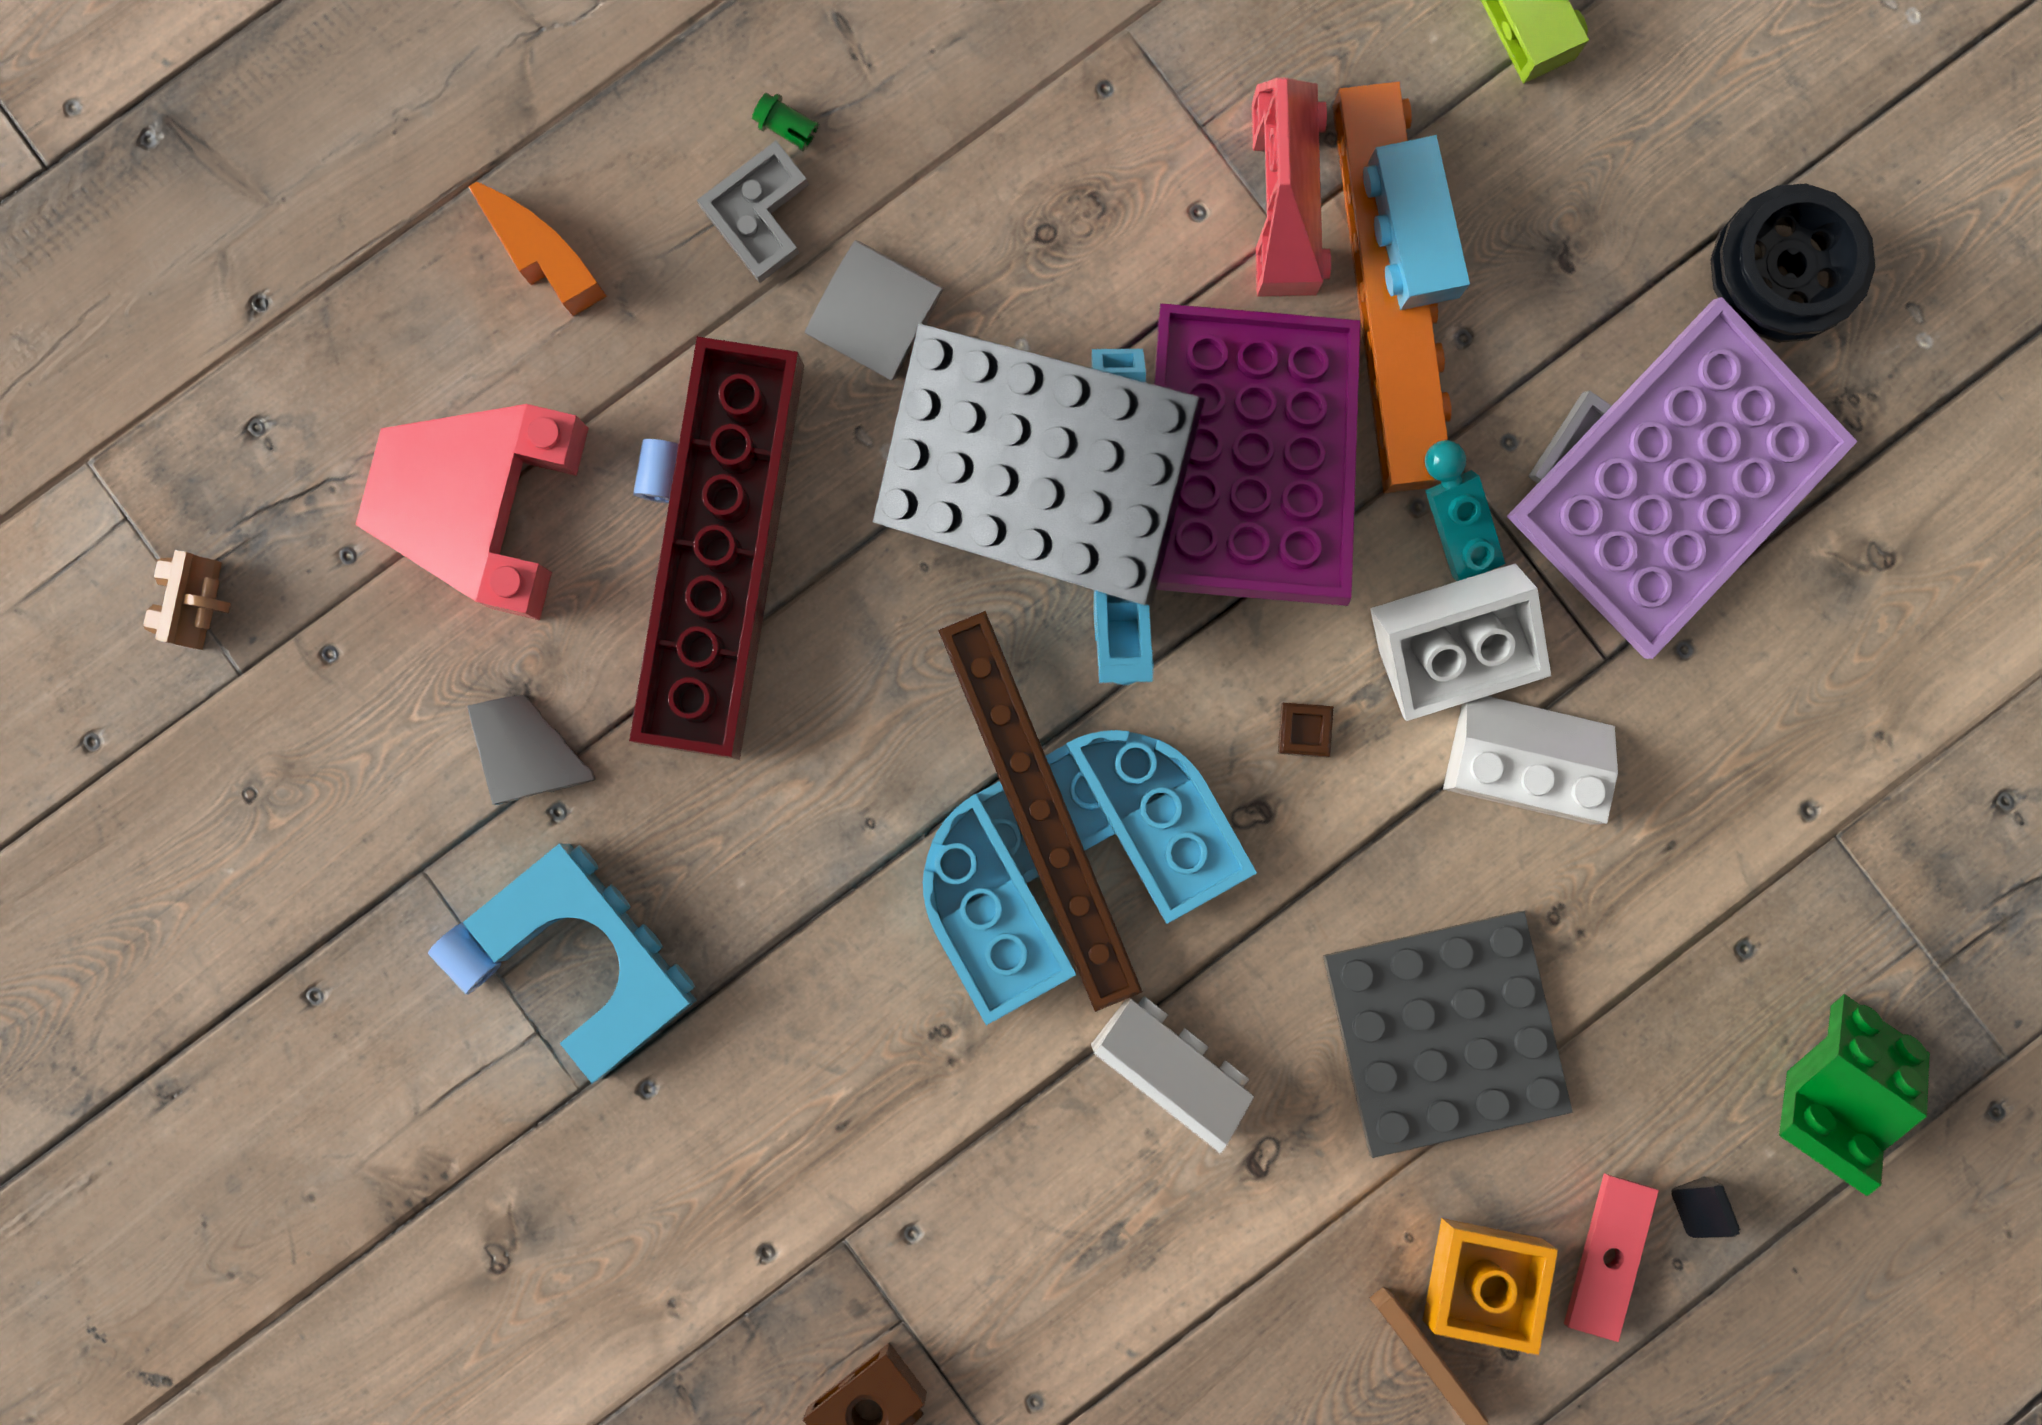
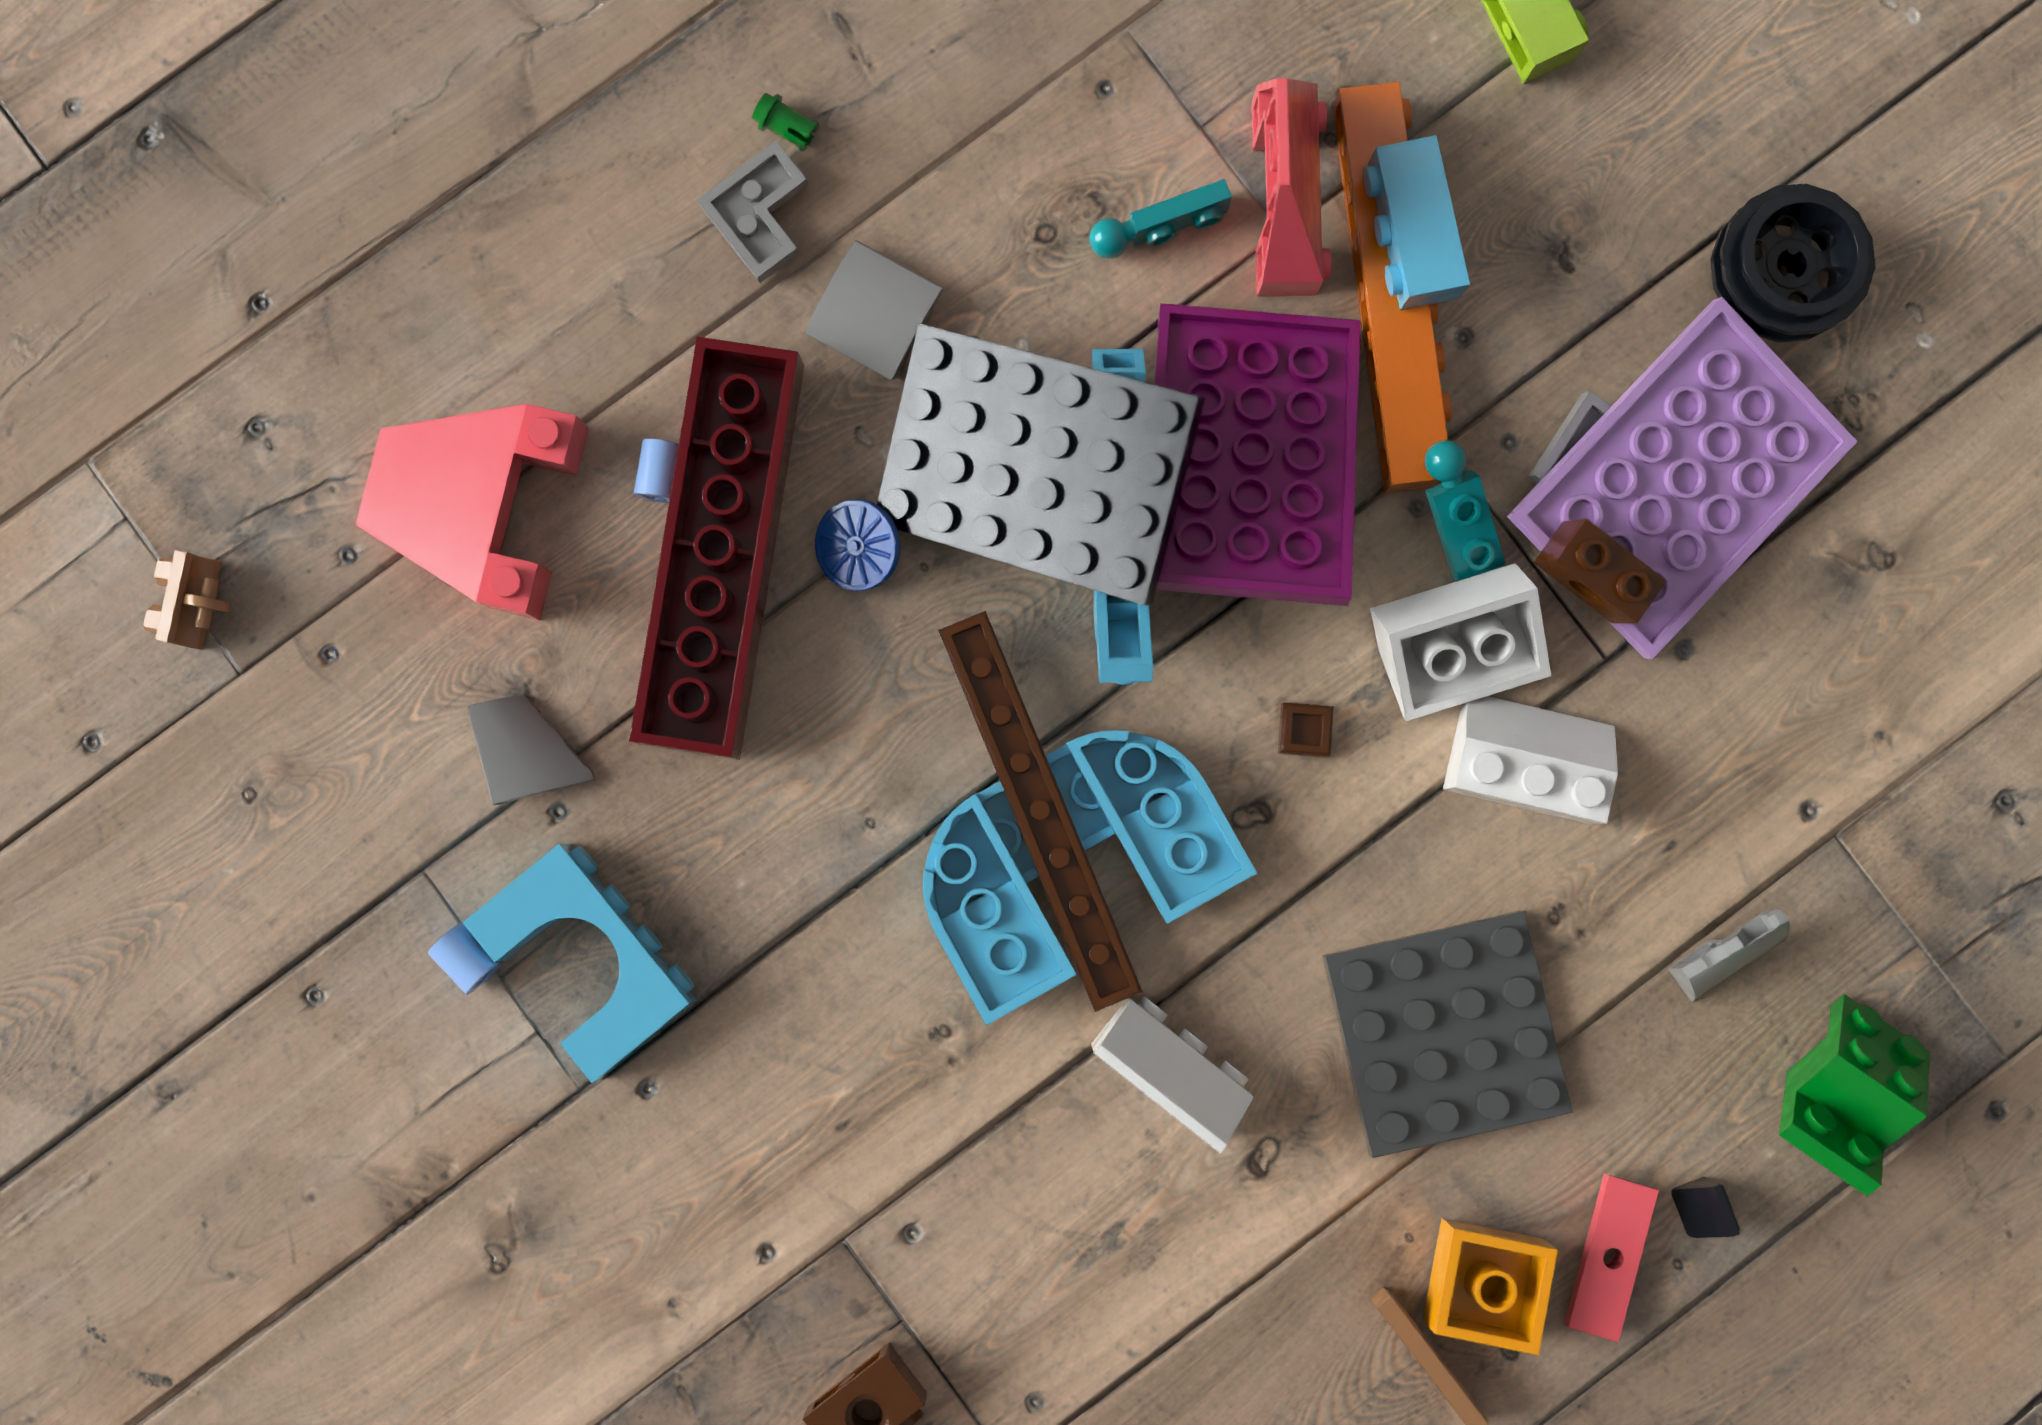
(539, 250): orange slope -> none
(857, 545): none -> blue wheel
(1161, 220): none -> teal plate
(1600, 571): none -> reddish brown brick
(1722, 958): none -> light grey slope

